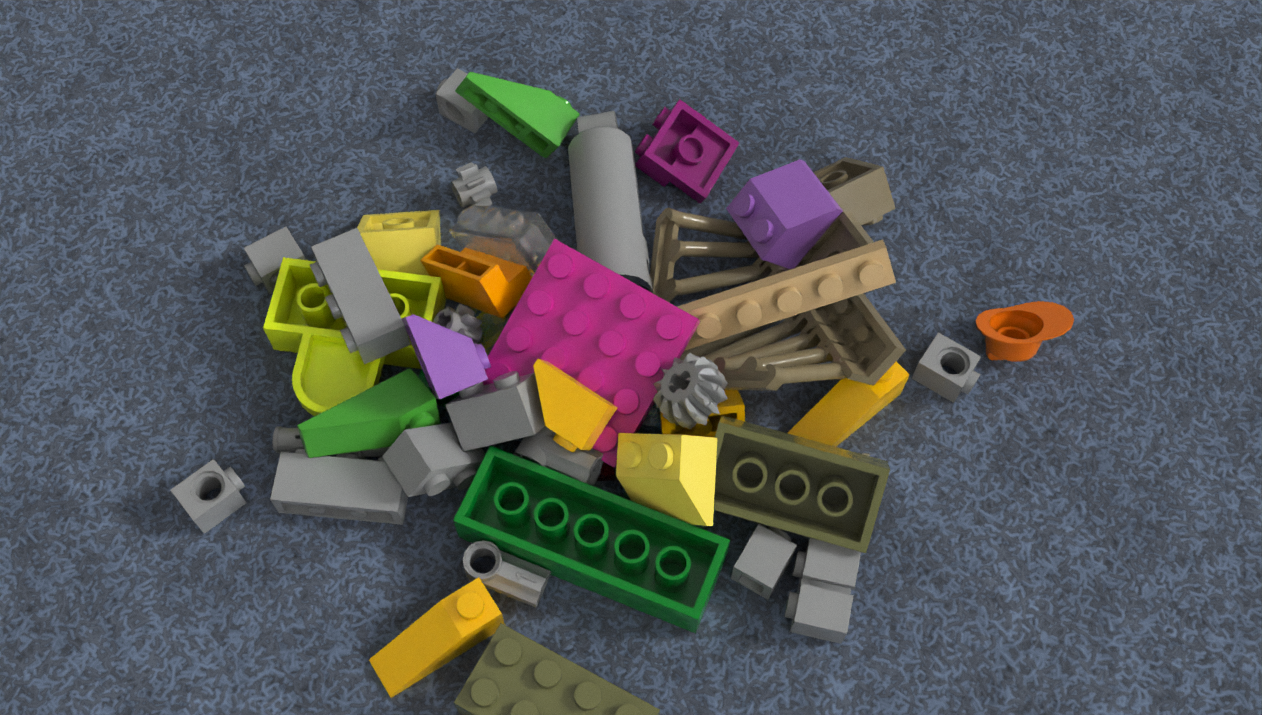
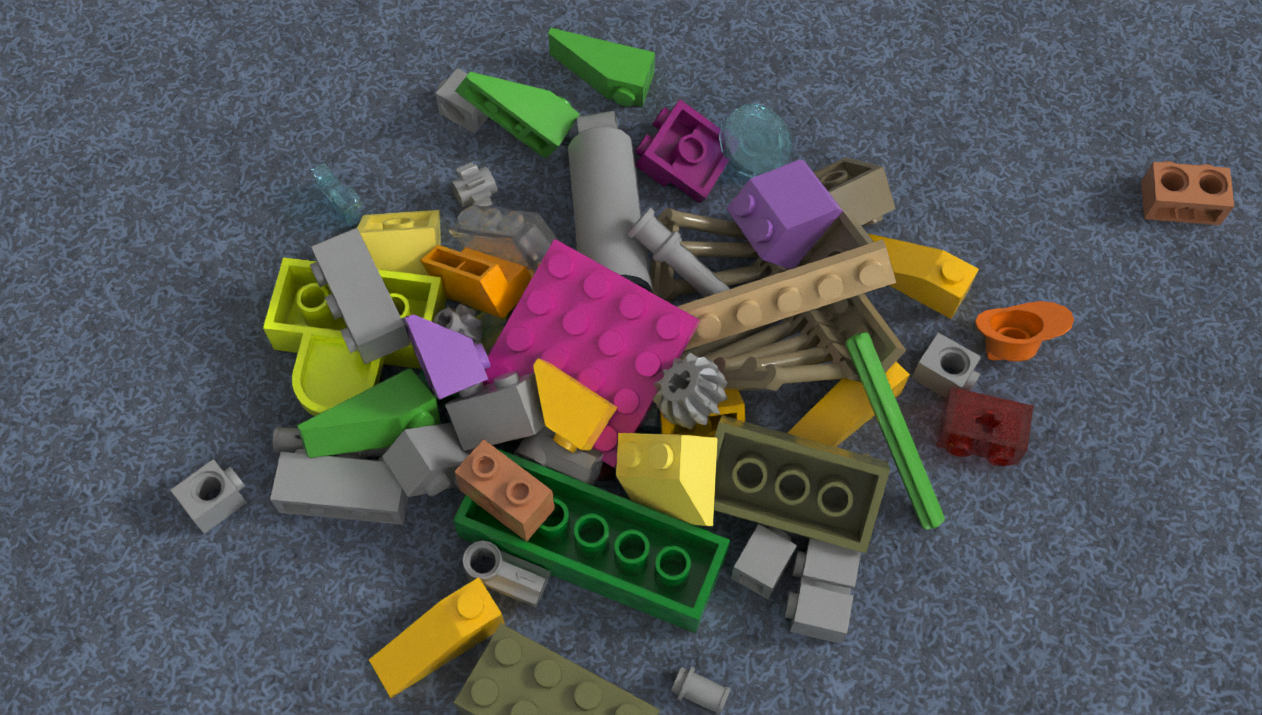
(267, 257): light grey brick -> none
(343, 200): none -> clear light blue plate
(505, 490): none -> nougat brick
(609, 67): none -> bright green slope
(667, 247): none -> light grey pin
(700, 690): none -> light grey pin
(755, 140): none -> clear light blue tile
(895, 430): none -> bright green axle
(929, 274): none -> yellow slope
(1005, 425): none -> clear red brick
(1187, 193): none -> nougat brick

